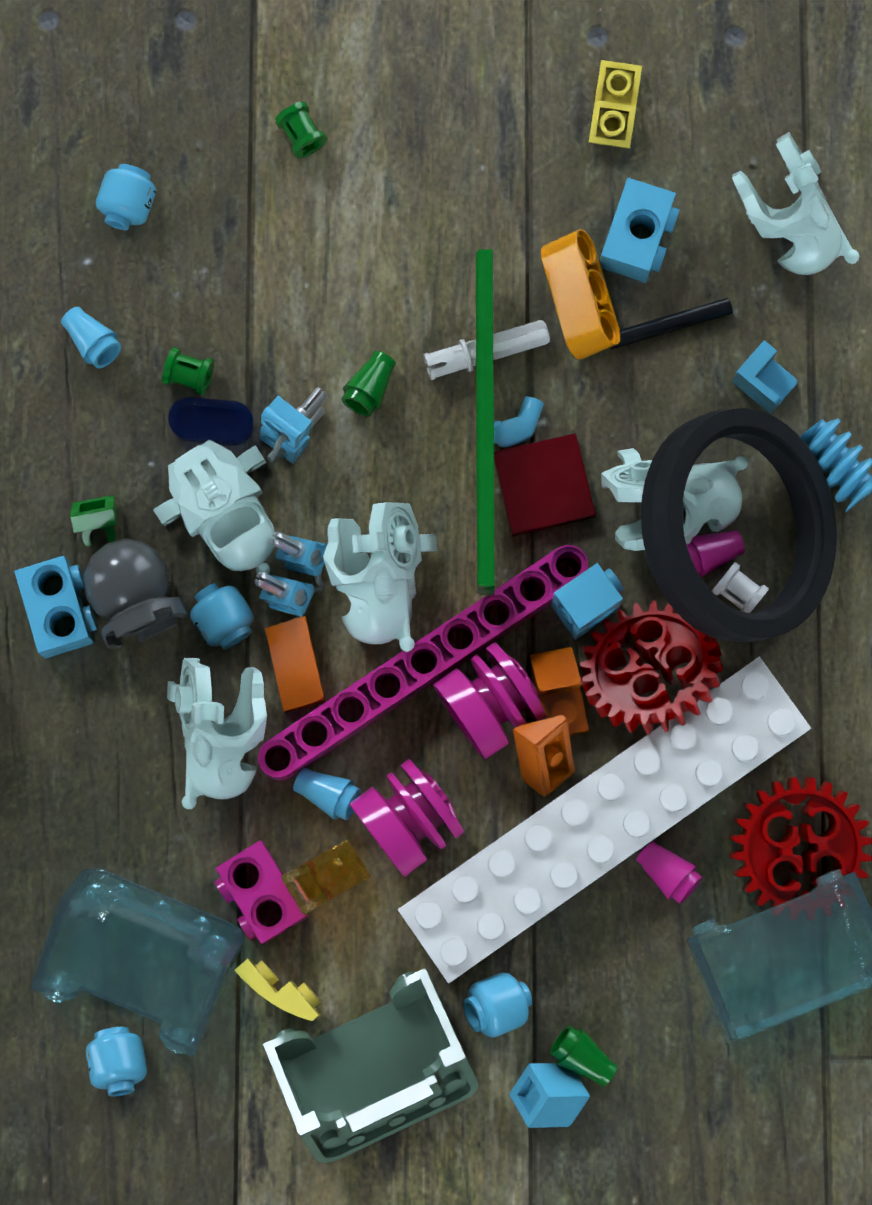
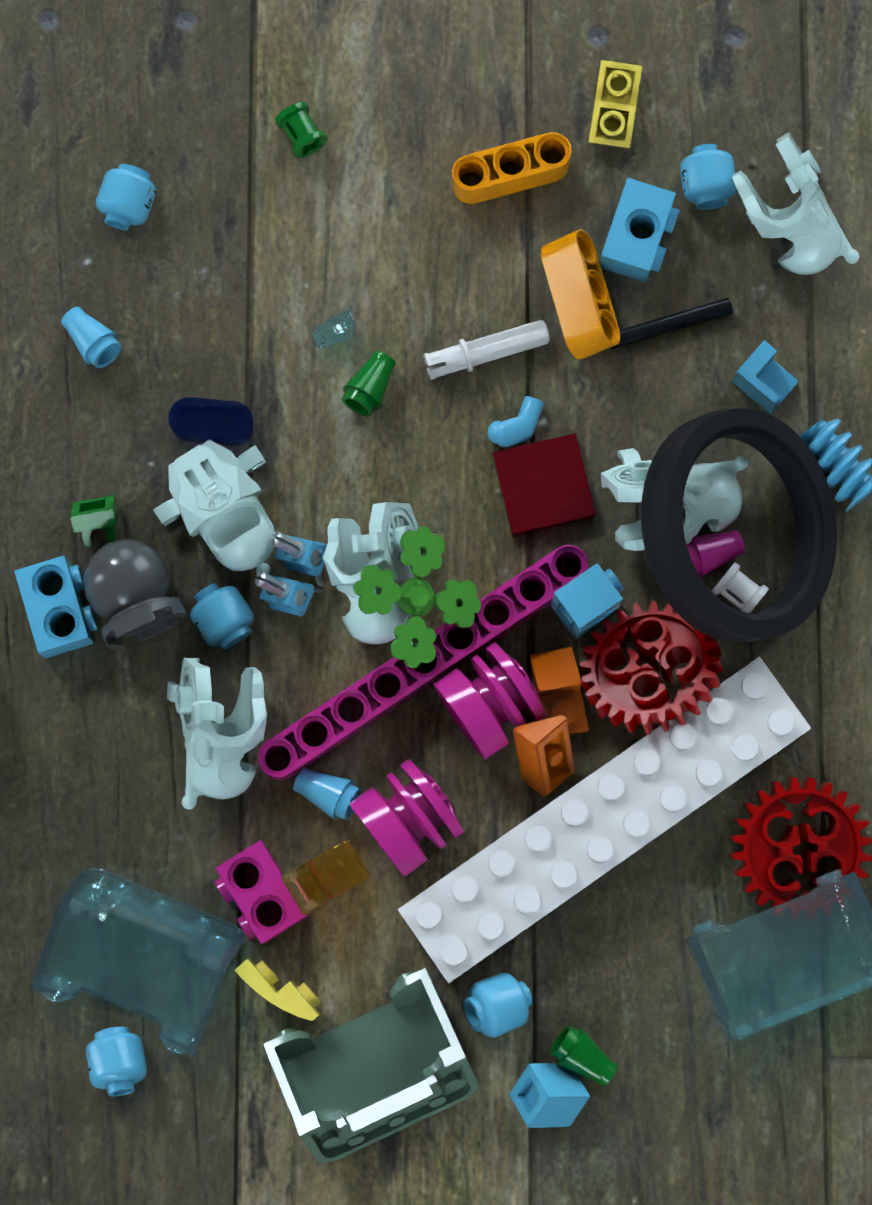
(188, 371): green bush -> none
(288, 428): medium azure piece -> none
(295, 664): orange slope -> none
(334, 330): none -> clear light blue tile
(417, 597): none -> bright green plant
(485, 423): green tile -> none
(524, 152): none -> light orange beam
(669, 872): dark pink cone -> none
(708, 177): none -> medium azure head

